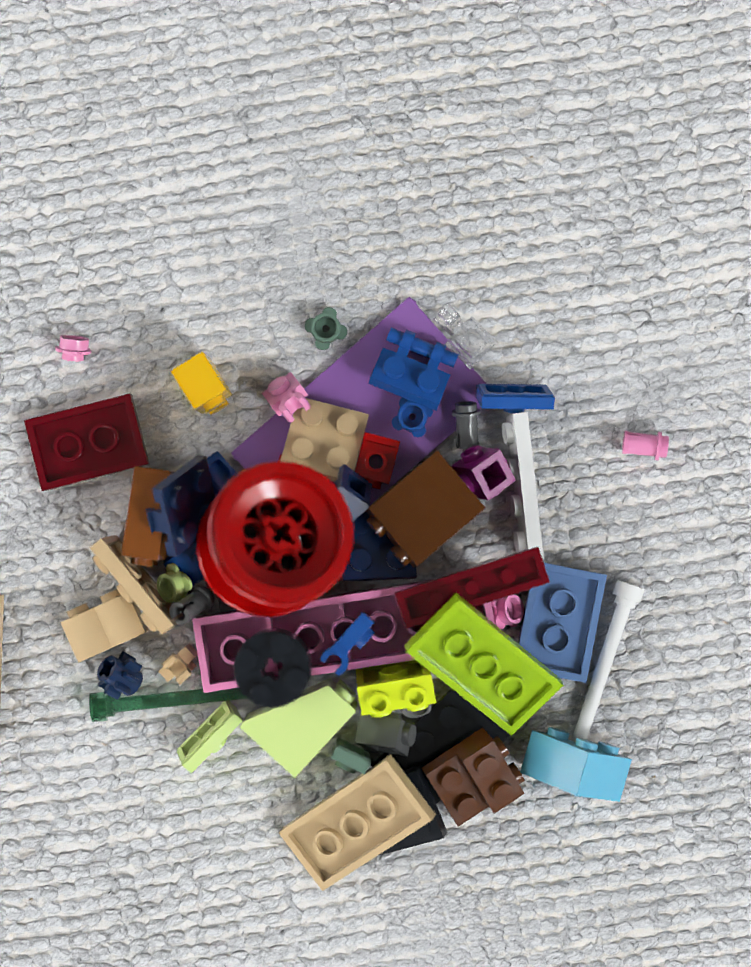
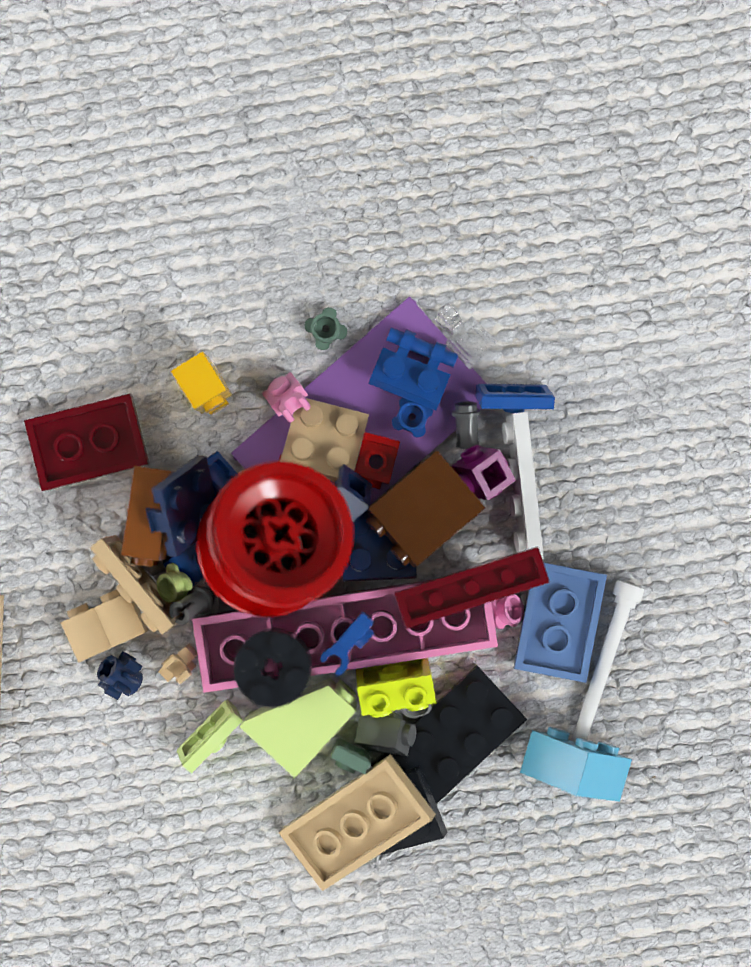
(73, 347): bright pink plate -> none
(104, 706): clear green piece -> none
(474, 777): reddish brown plate -> none
(483, 664): lime plate -> none
(645, 444): bright pink pin -> none

